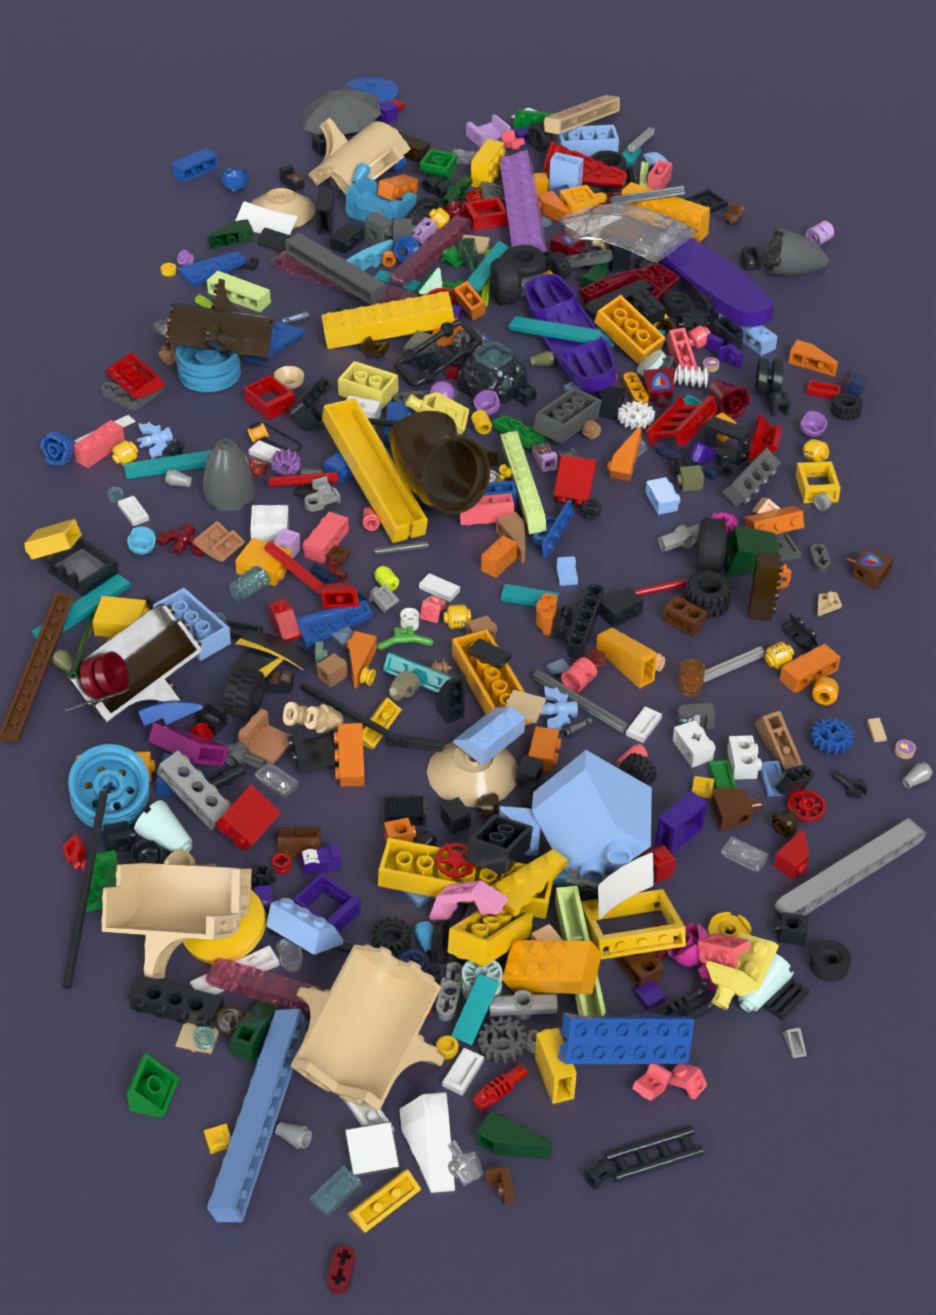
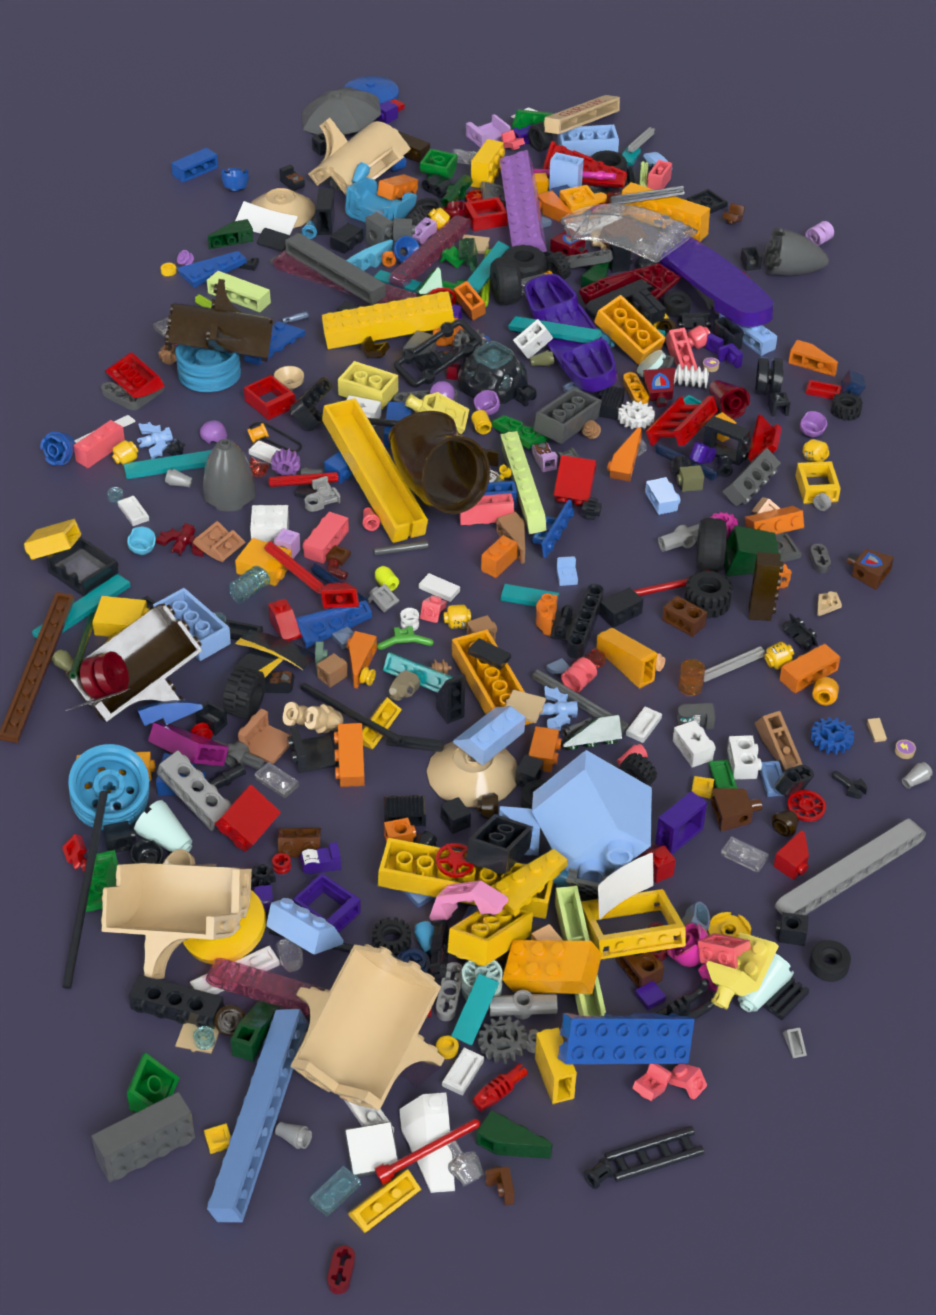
(143, 1137): none -> dark grey brick
(213, 431): none -> medium lavender hair
(309, 230): none -> dark azure cone
(387, 1171): none -> red piece
(533, 339): none -> white brick
(597, 730): none -> slope
(600, 175): none -> dark pink bar
(698, 914): none -> sand blue rock

